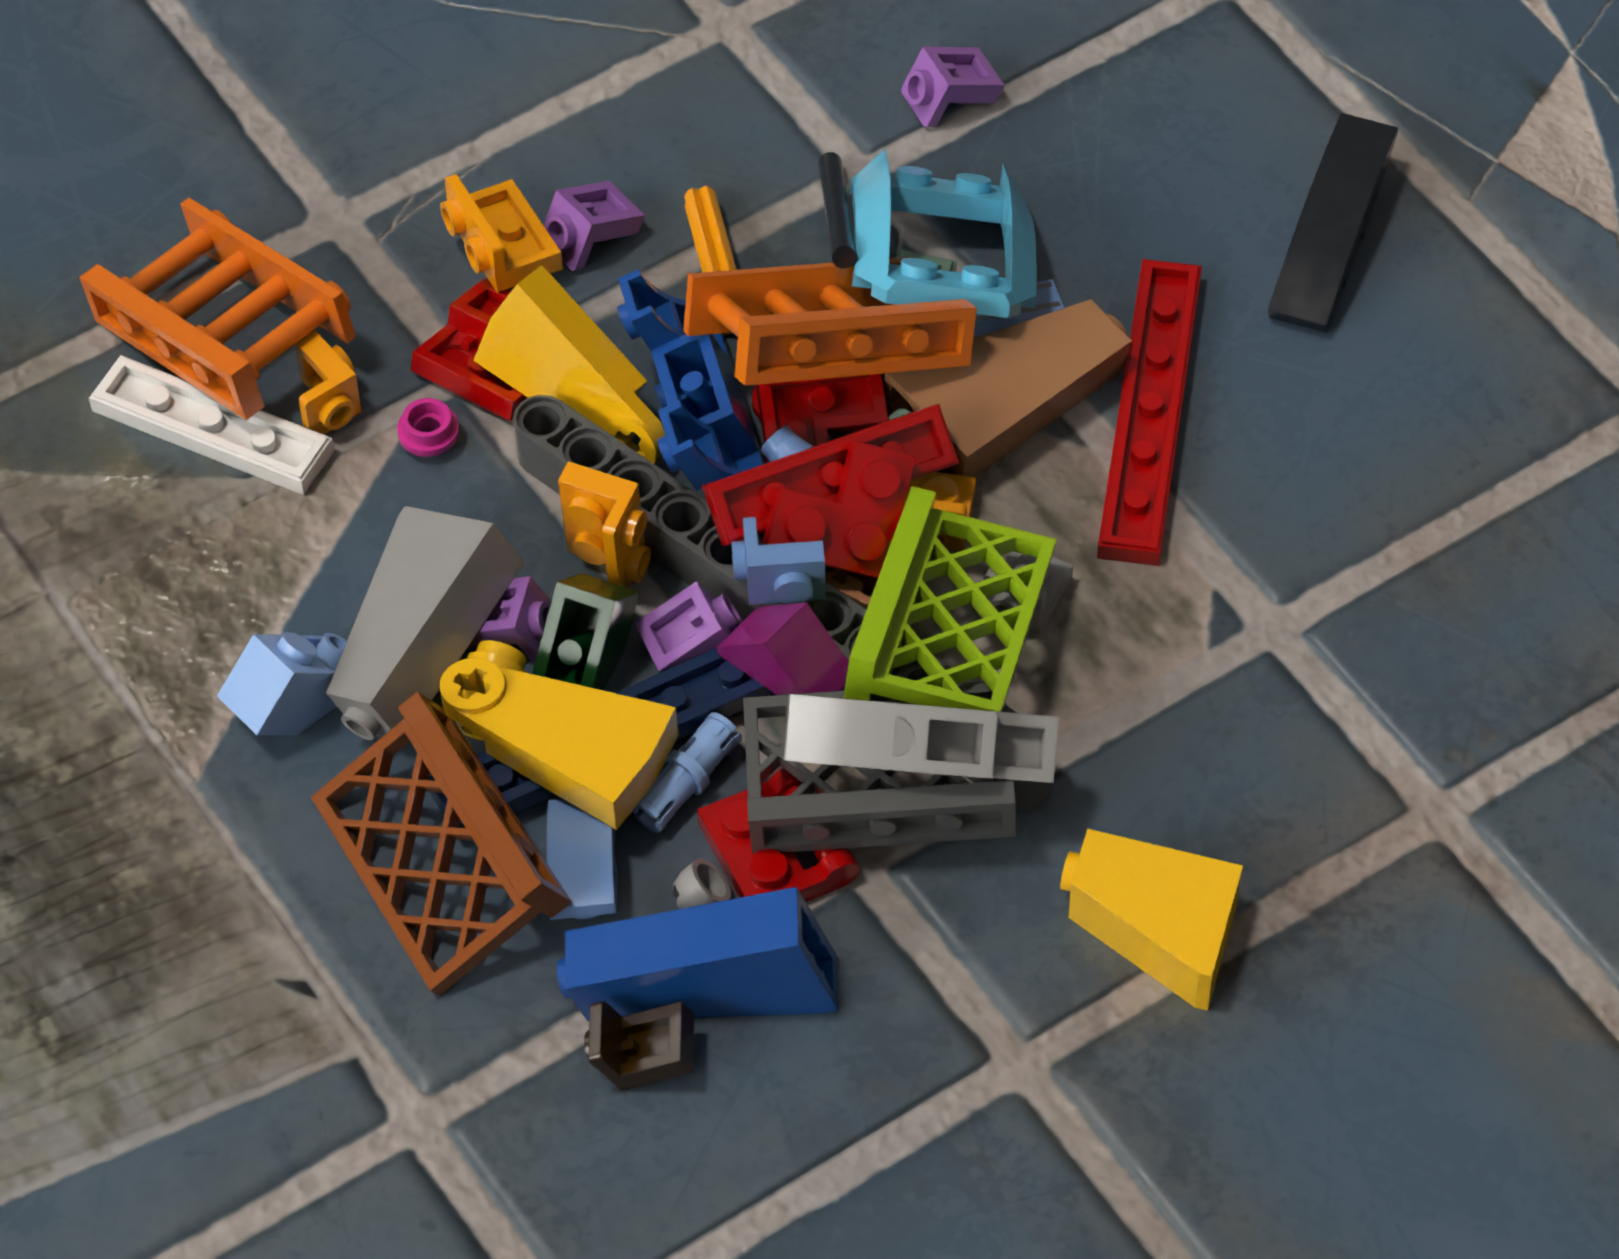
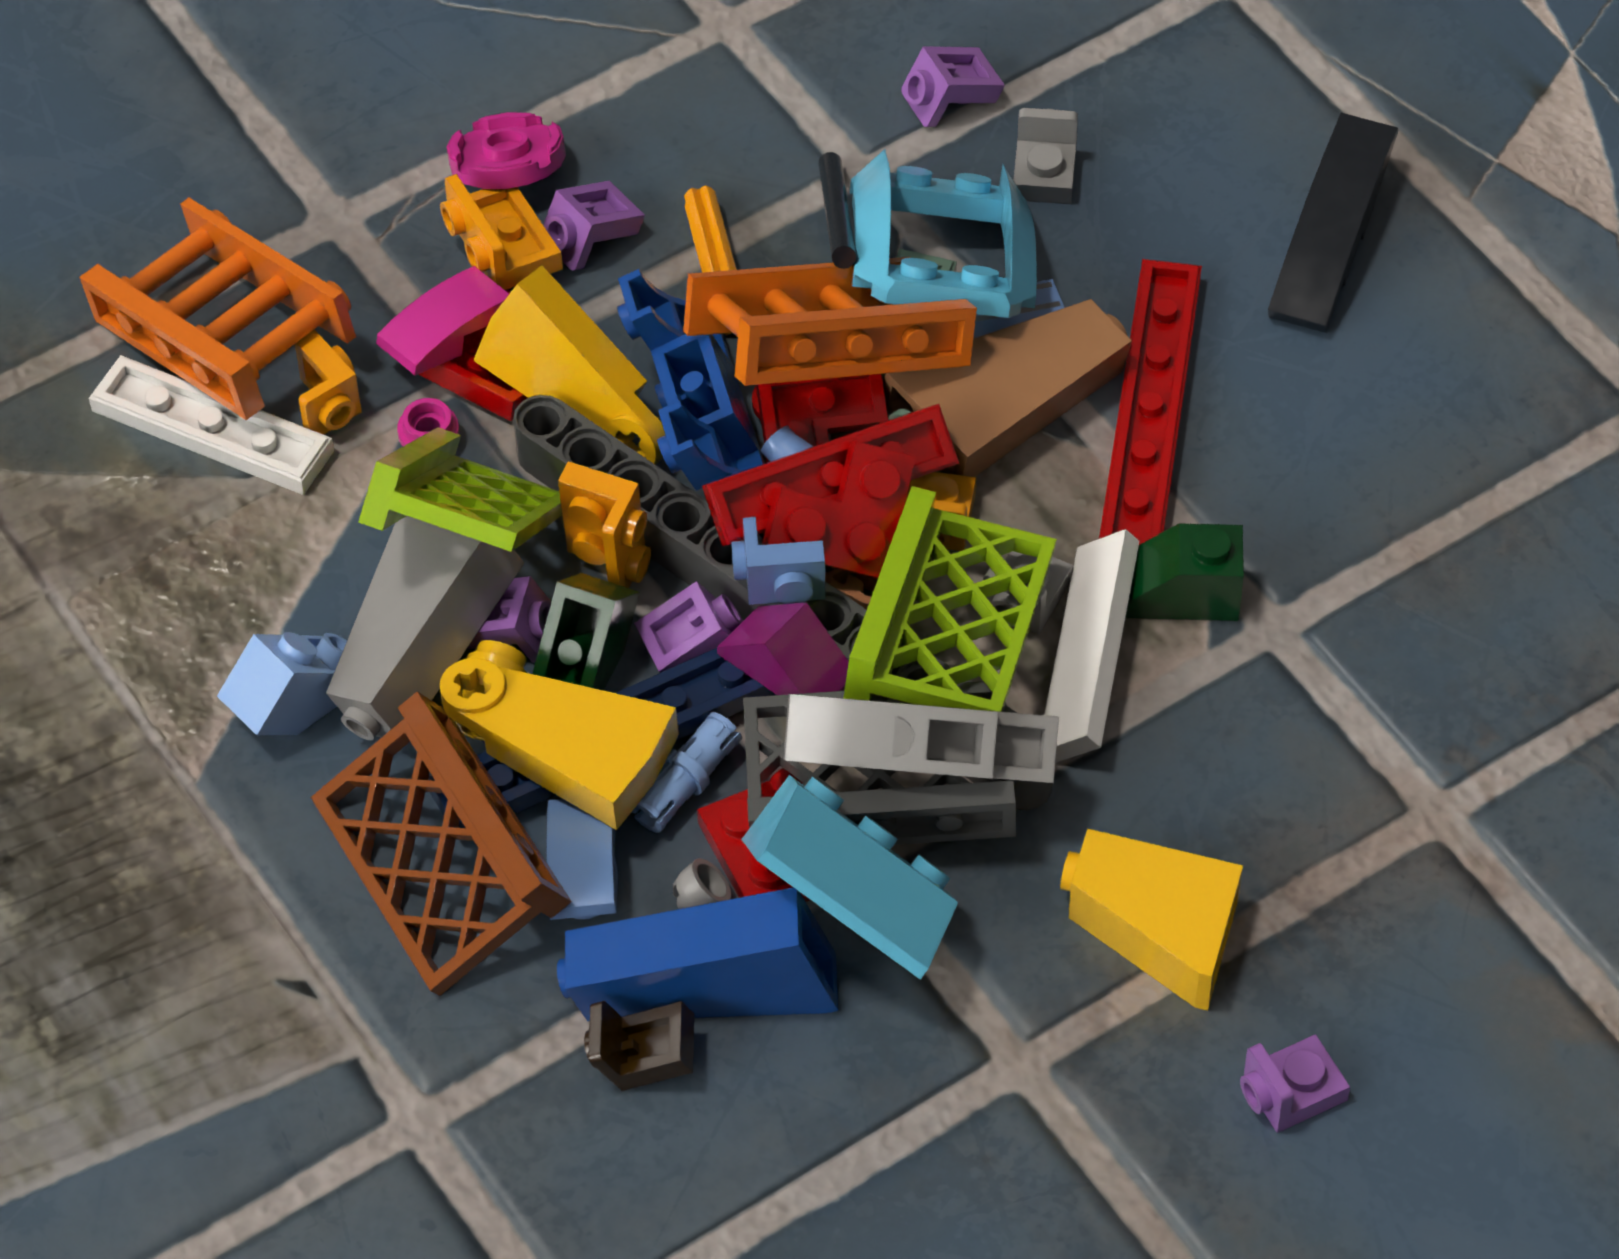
(436, 322): none -> dark pink slope
(456, 494): none -> lime fence
(506, 151): none -> dark pink tile
(853, 872): none -> medium azure slope
(1046, 154): none -> light grey bracket
(1090, 642): none -> white tile
(1189, 574): none -> dark green slope
(1292, 1082): none -> medium lavender bracket

